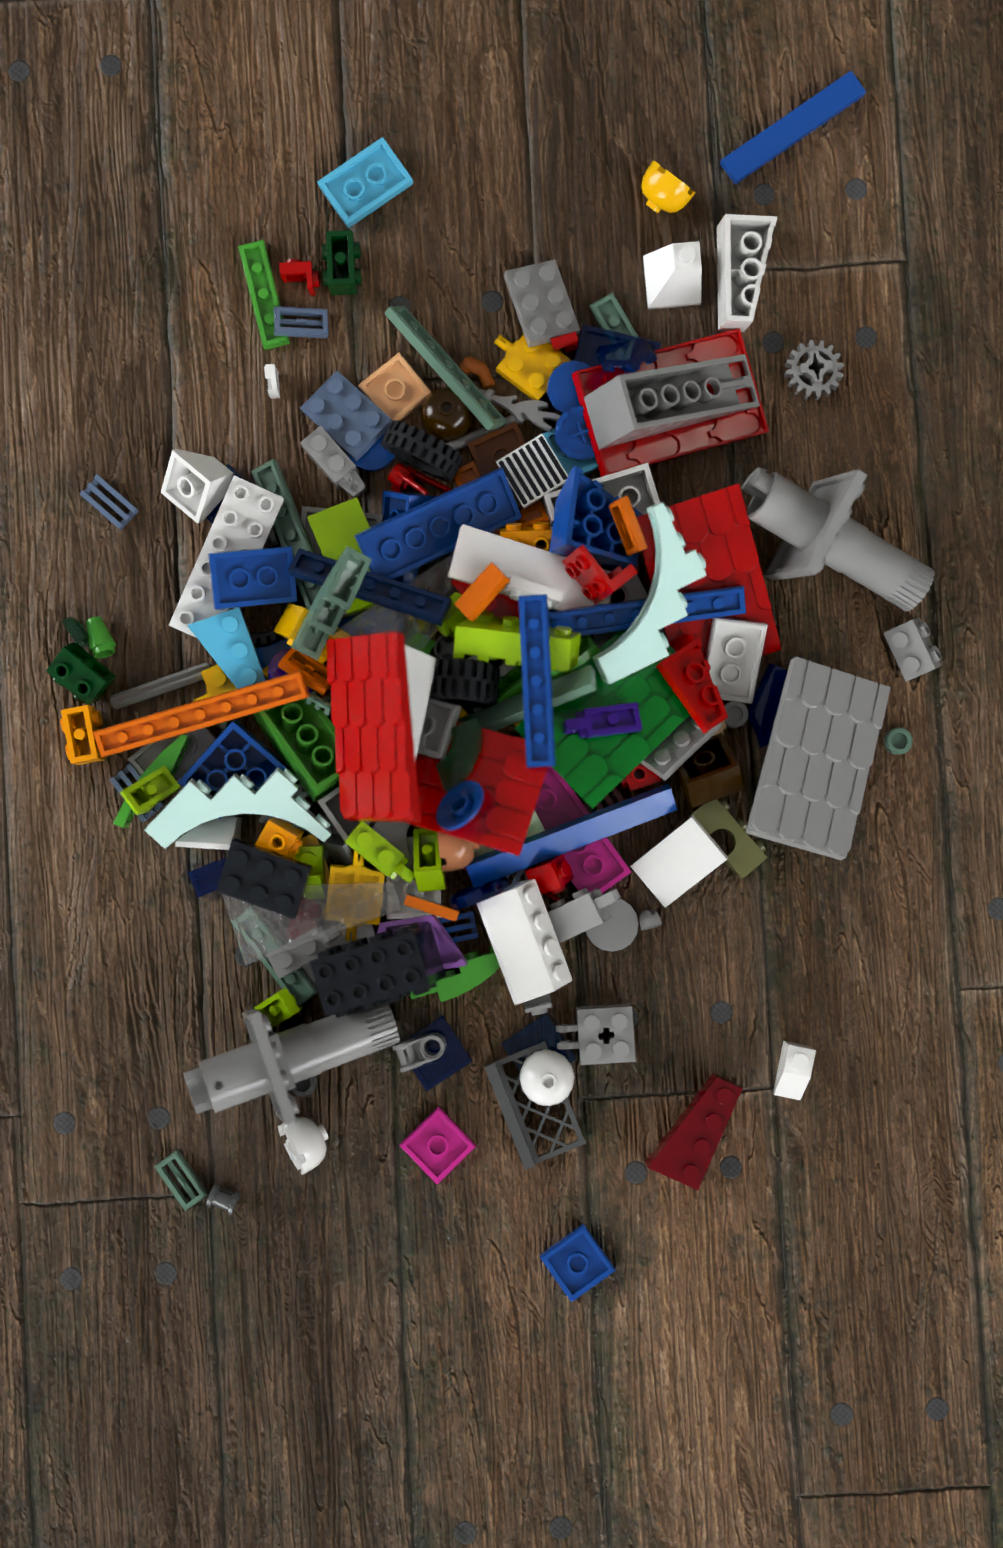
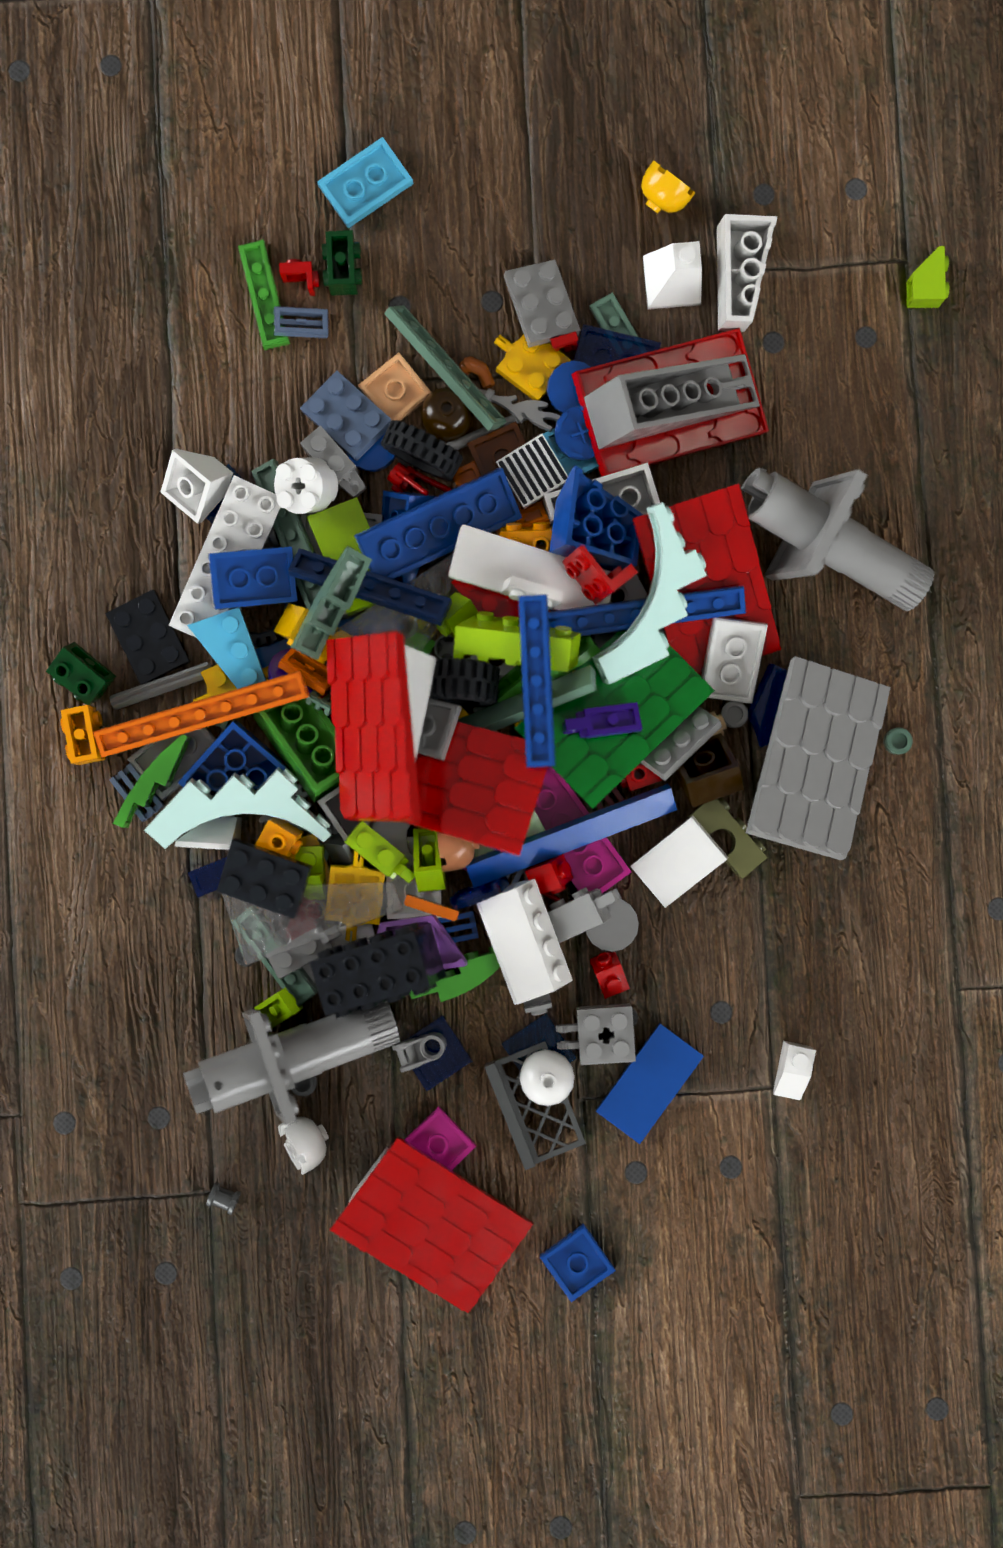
(76, 631): clear green tile -> none
(92, 487): sand blue tile -> none
(99, 638): bright green cone -> none
(147, 637): none -> black plate
(150, 790): lime slope -> none
(189, 1173): sand green tile -> none
(272, 375): white tile -> none
(305, 485): none -> white brick
(431, 1224): none -> red piece
(460, 805): blue dish -> none
(462, 755): clear green tile -> none
(482, 592): orange tile -> none
(609, 974): none -> red bracket
(626, 355): clear blue tile -> none
(627, 526): orange tile -> none
(649, 919): light grey hinge -> none
(649, 1083): none -> blue tile
(690, 680): red wing -> none
(693, 1139): dark red wedge -> none
(792, 127): blue tile -> none
(825, 367): light grey gear -> none
(913, 648): light grey bracket -> none
(927, 283): none -> lime slope

